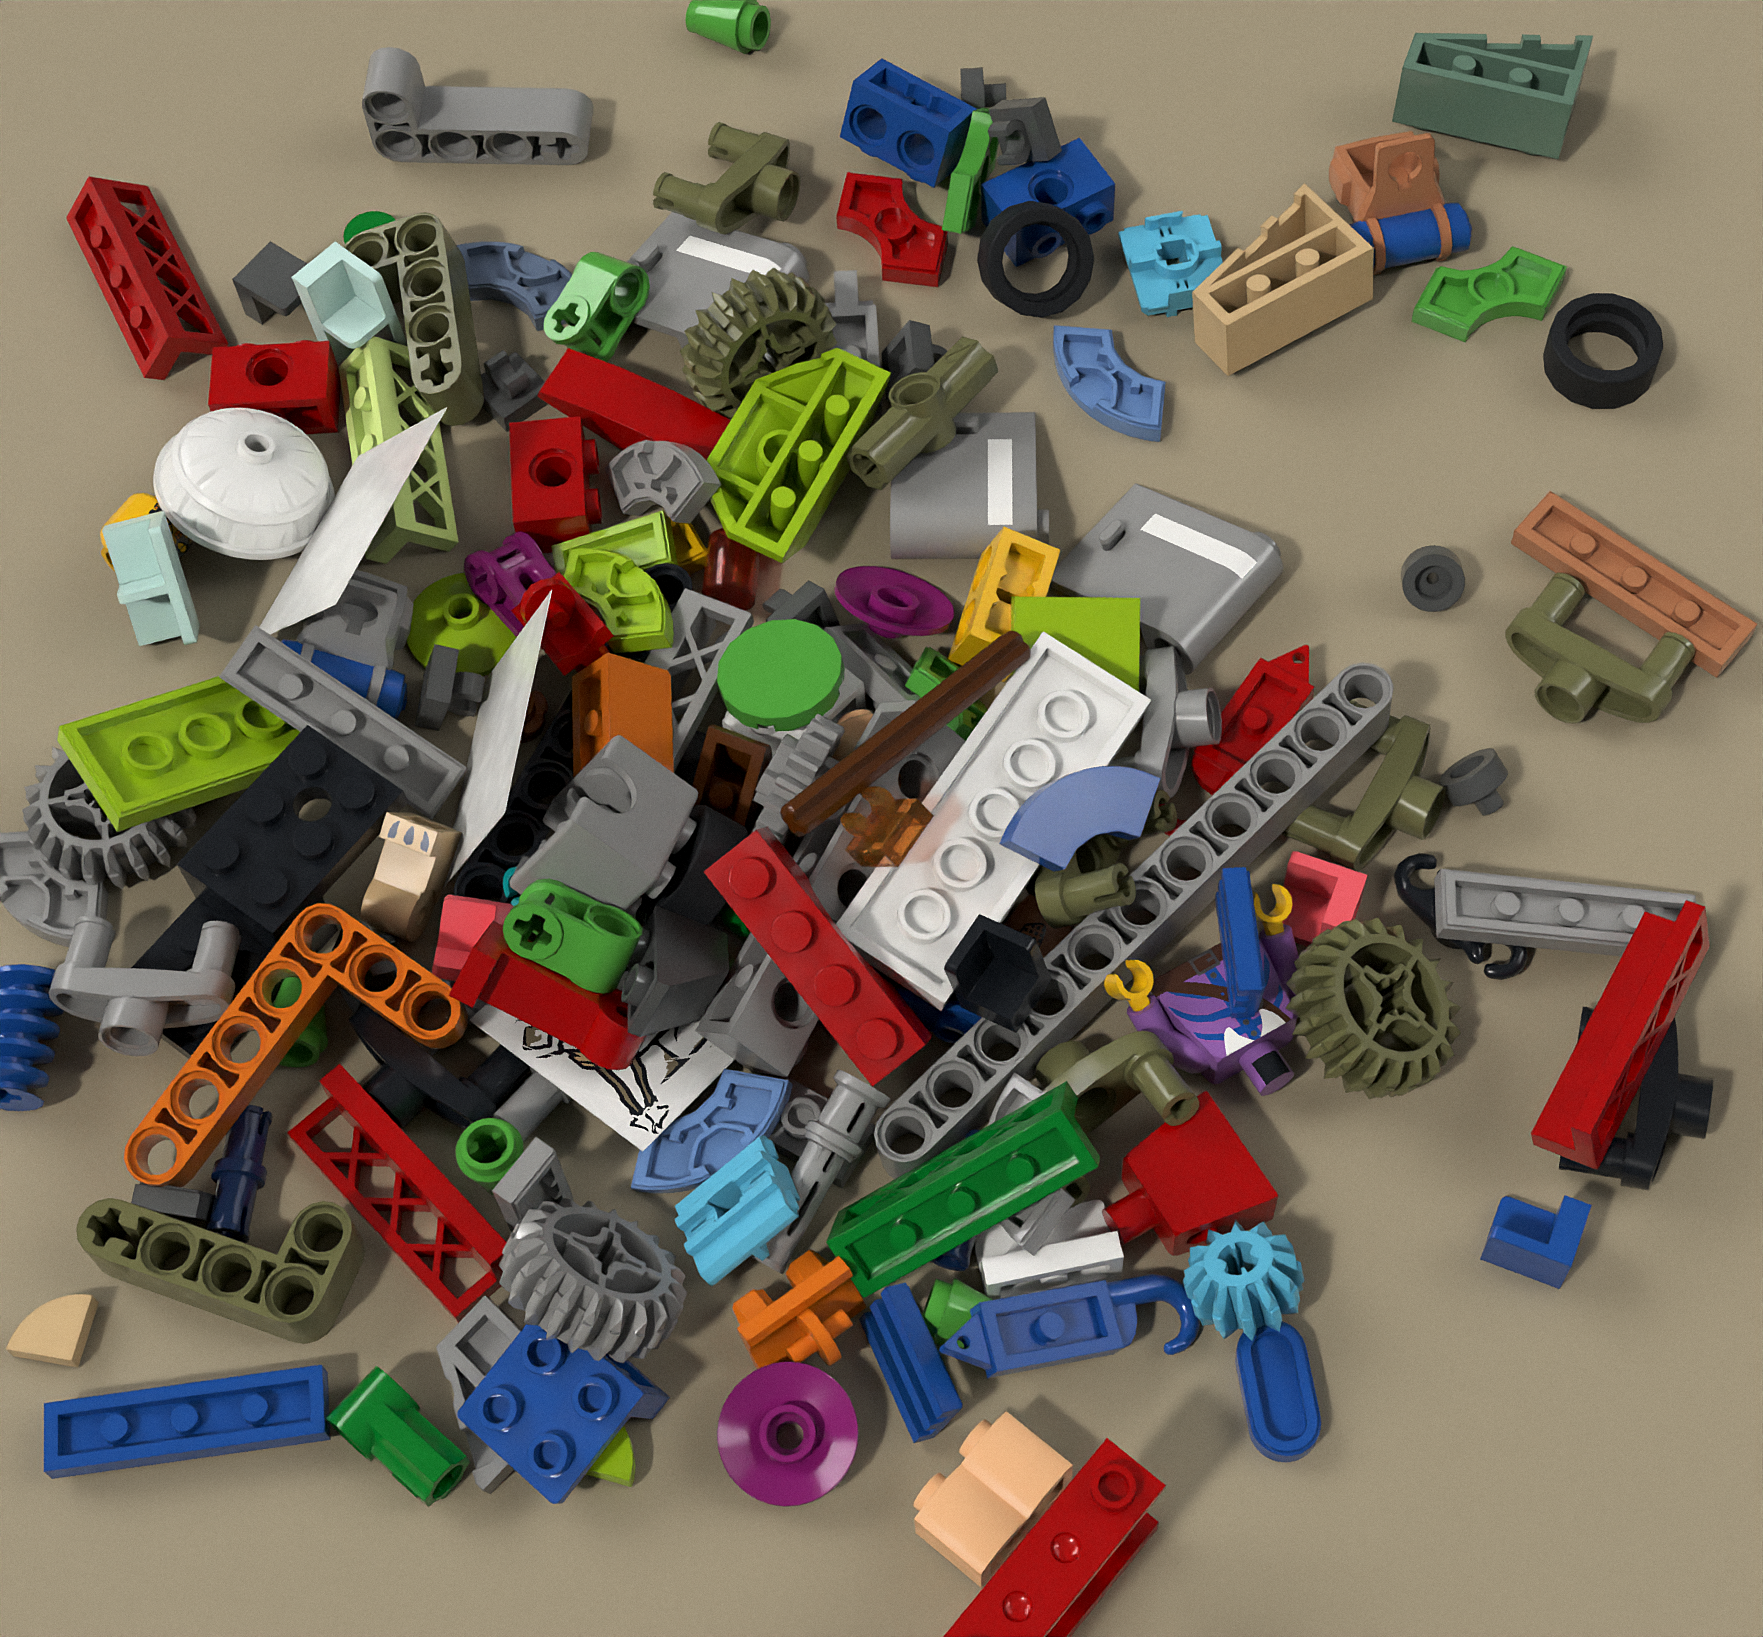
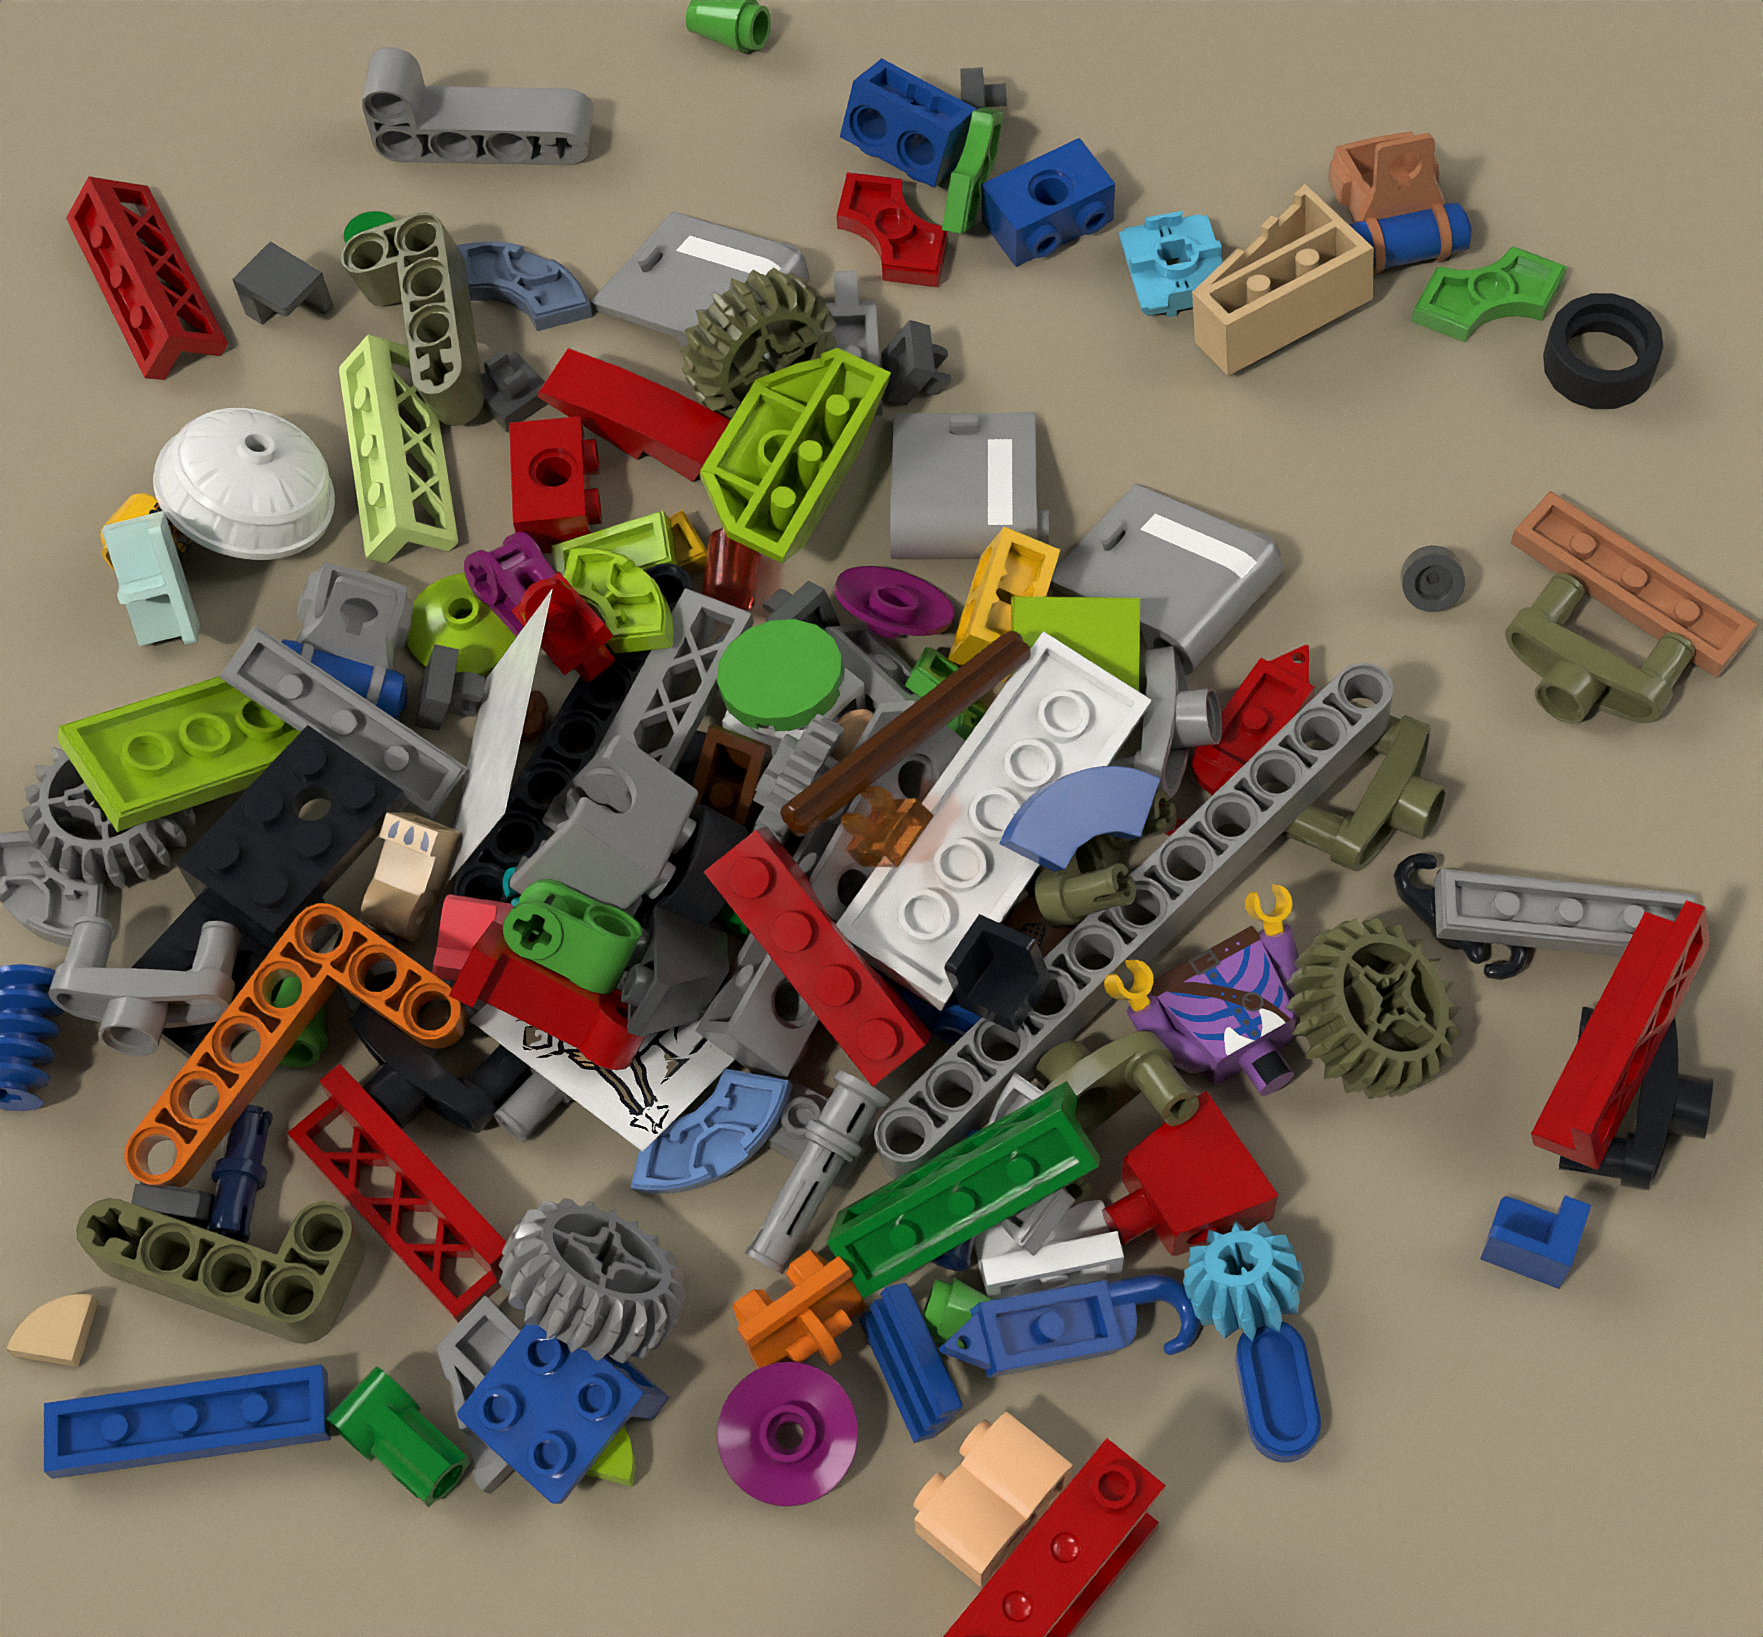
(284, 379): red brick -> none
(346, 301): light aqua panel -> none
(348, 527): white sticker -> none
(488, 1151): bright green cone -> none
(530, 1181): light grey plate -> none
(597, 304): bright green piece -> none
(624, 700): orange panel -> none
(662, 475): light grey tile -> none
(738, 1210): medium azure piece -> none
(750, 187): olive connector -> none
(922, 413): olive piece -> none
(1024, 131): dark grey tile -> none
(1073, 280): black tyre -> none
(1105, 385): medium blue tile -> none
(1239, 942): blue tile -> none
(1320, 895): coral panel -> none
(1476, 781): dark grey tile -> none
(1492, 91): sand green wedge -> none

